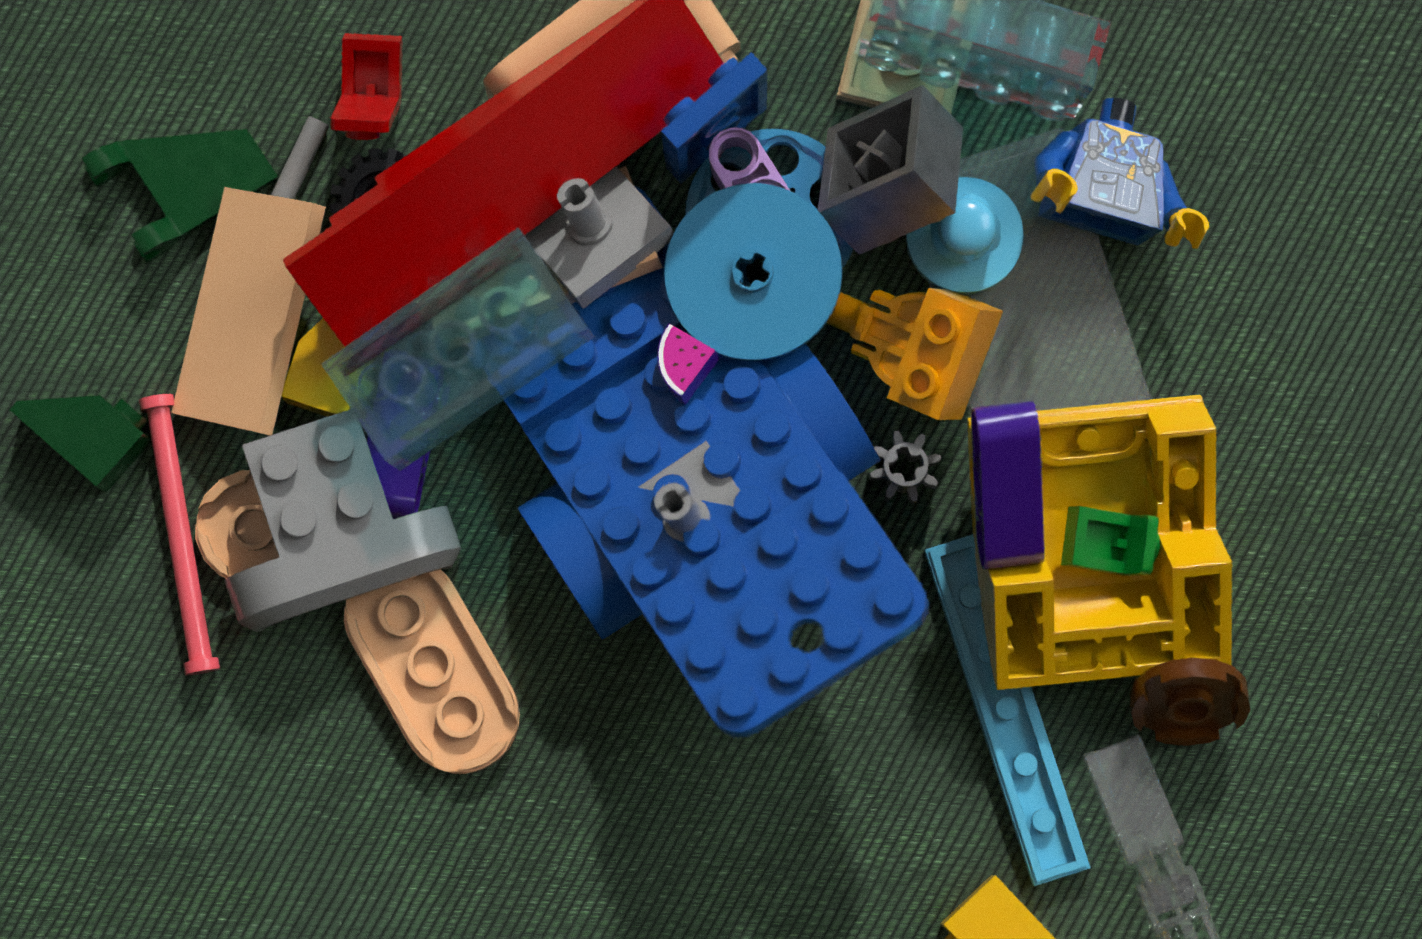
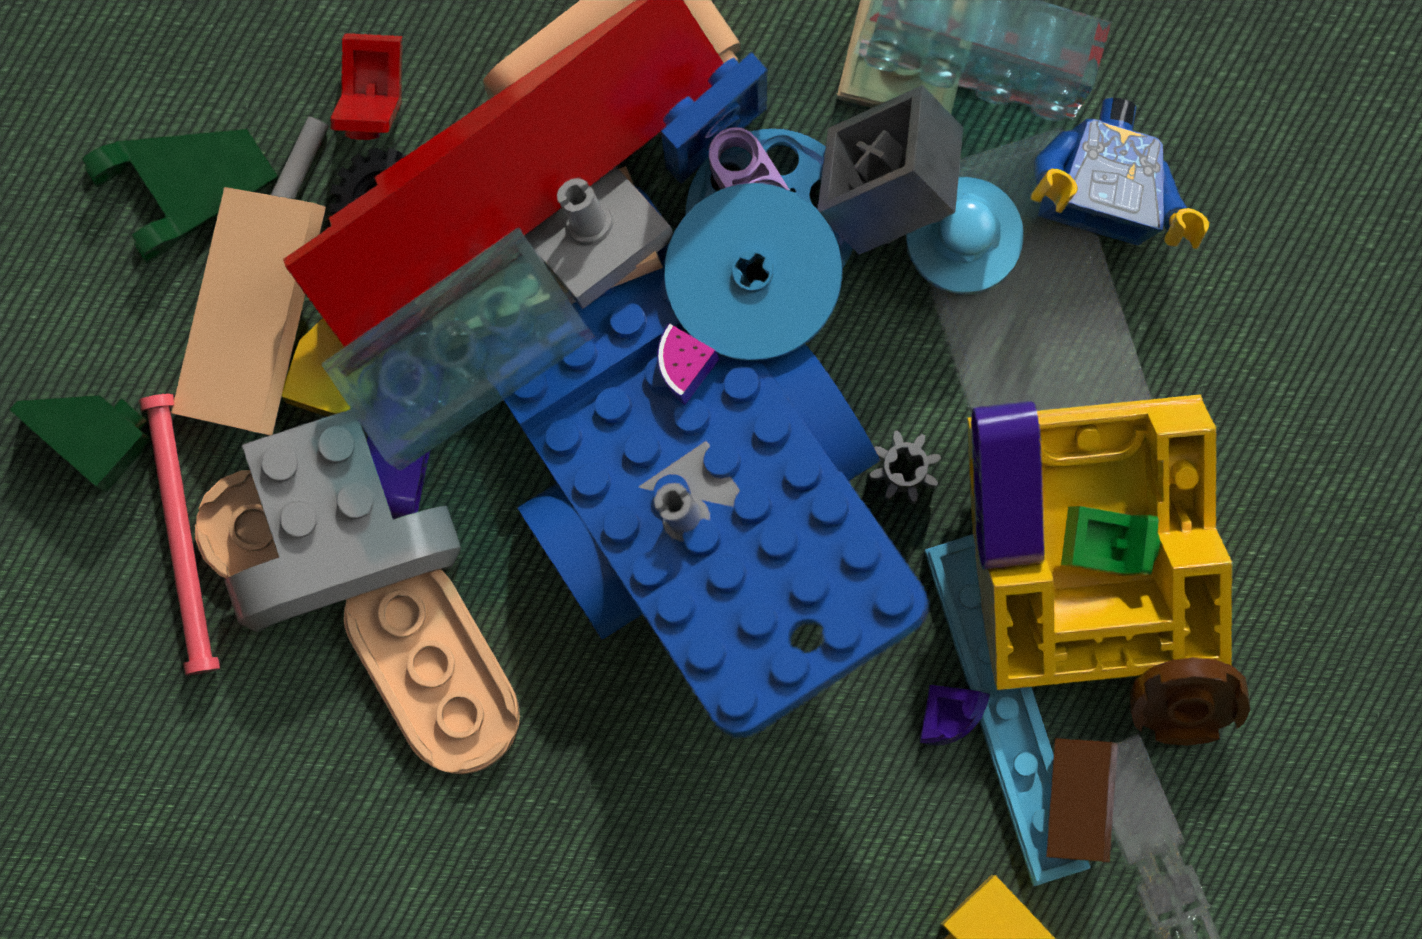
(925, 345): light orange brick -> none
(951, 714): none -> dark purple tile
(1082, 800): none -> reddish brown tile

